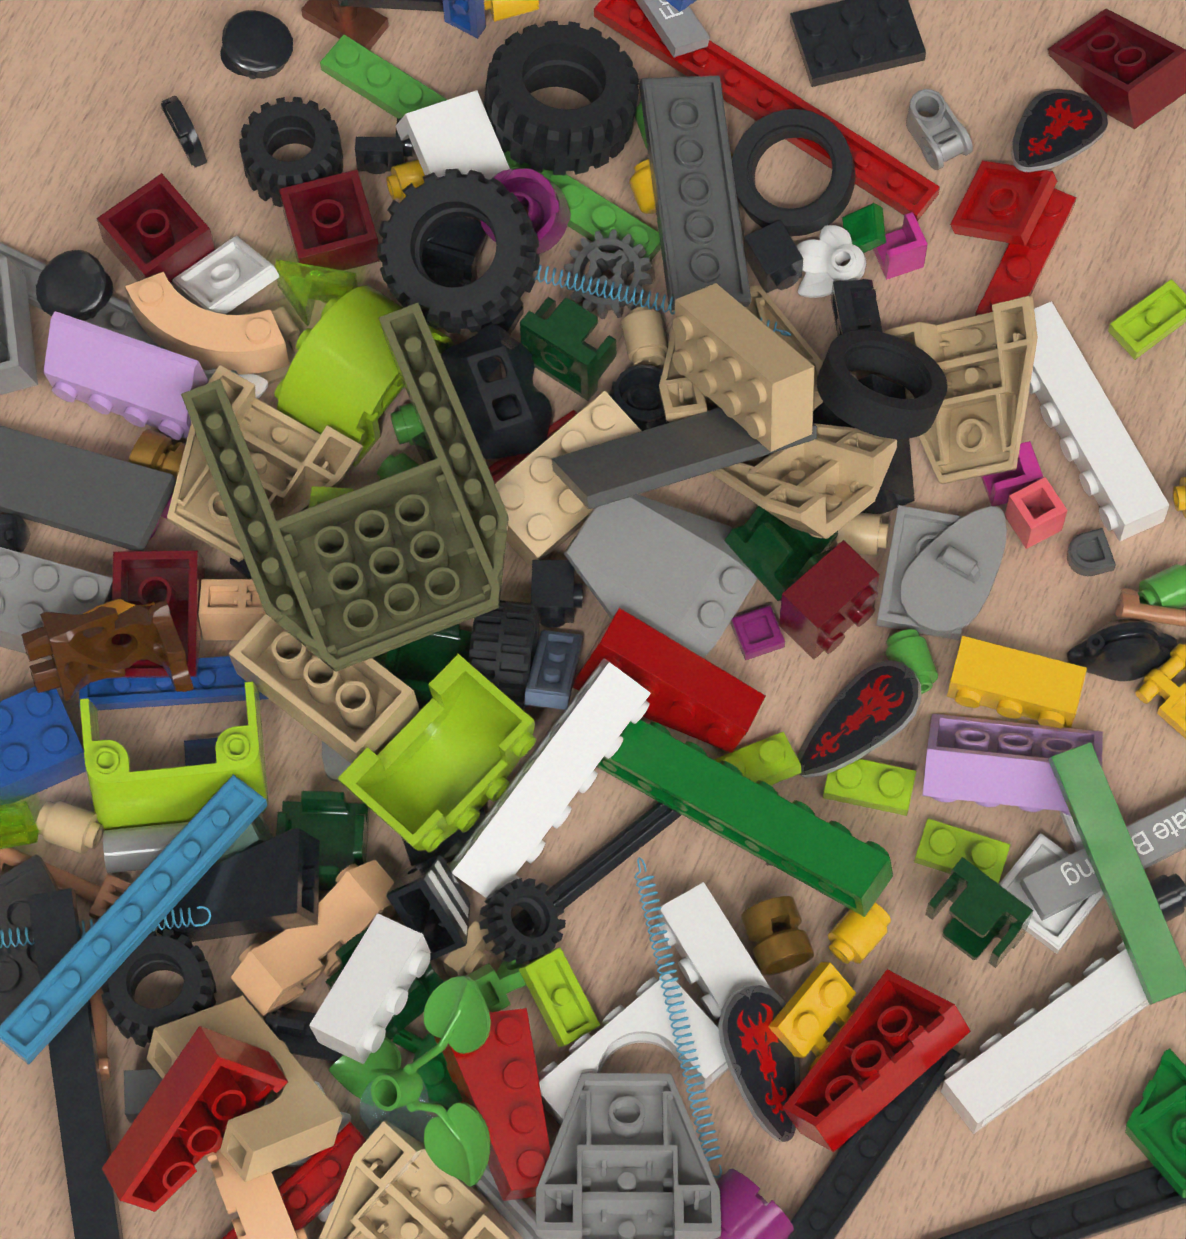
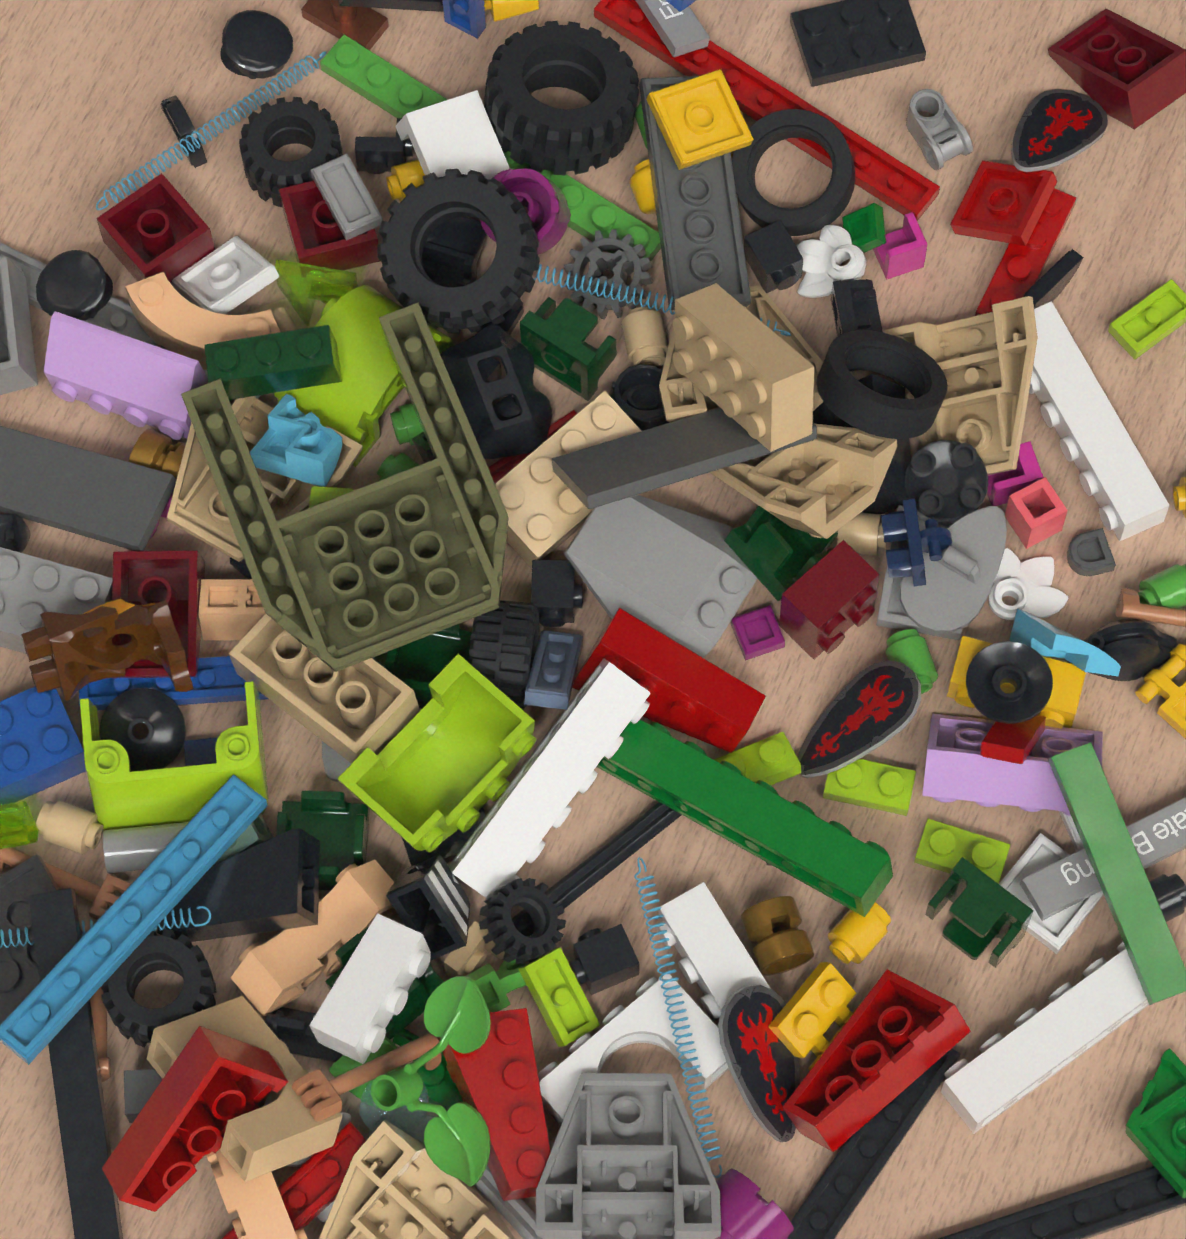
(163, 720): none -> black dish
(204, 130): none -> medium azure piece
(274, 362): none -> dark green brick
(297, 445): none -> medium azure slope
(323, 1095): none -> nougat hinge
(346, 196): none -> light grey tile
(604, 959): none -> black brick
(699, 119): none -> yellow tile
(905, 526): none -> dark blue hips
(946, 480): none -> black dish
(1011, 664): none -> black dish
(1012, 741): none -> red tile
(1028, 584): none -> white plate
(1055, 279): none -> black tile
(1057, 643): none -> medium azure slope

